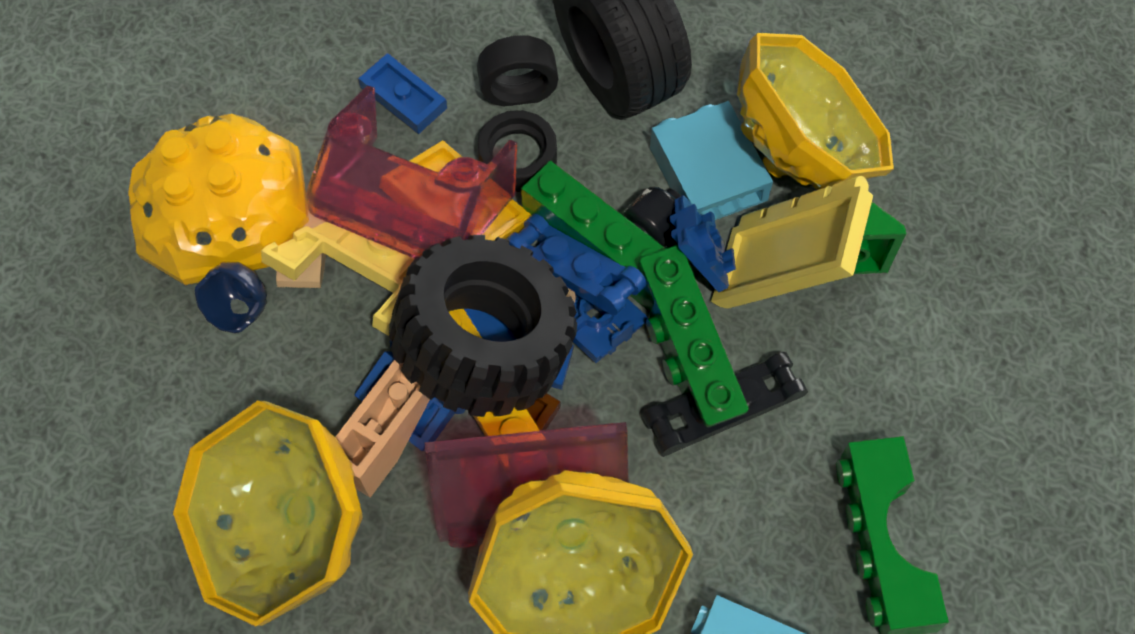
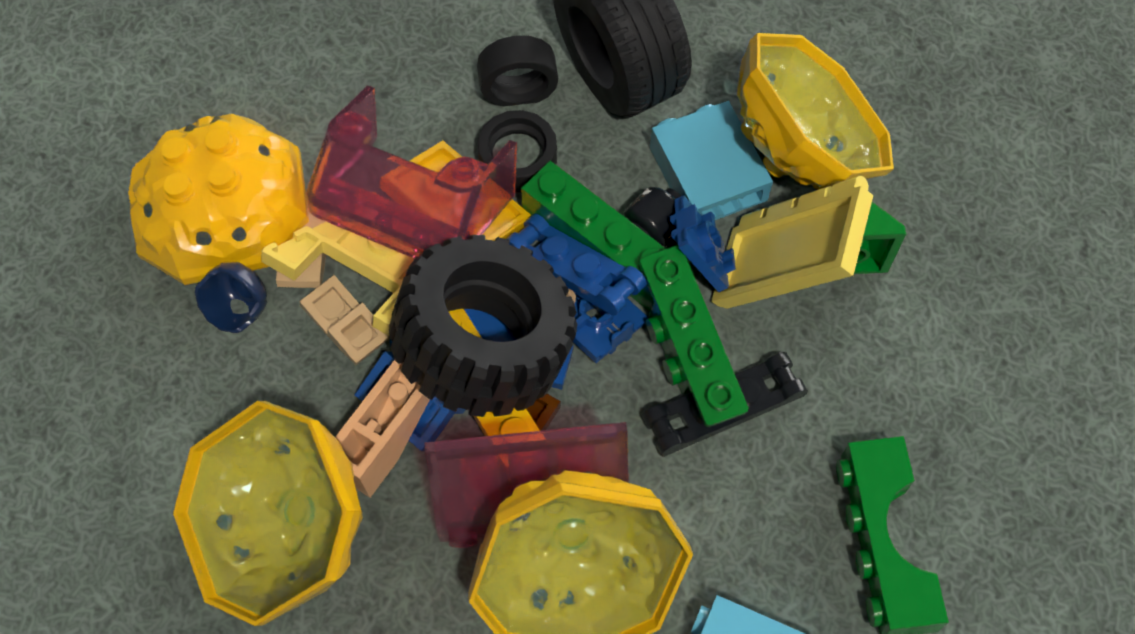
(343, 320): none -> tan slope
(403, 93): blue plate -> none

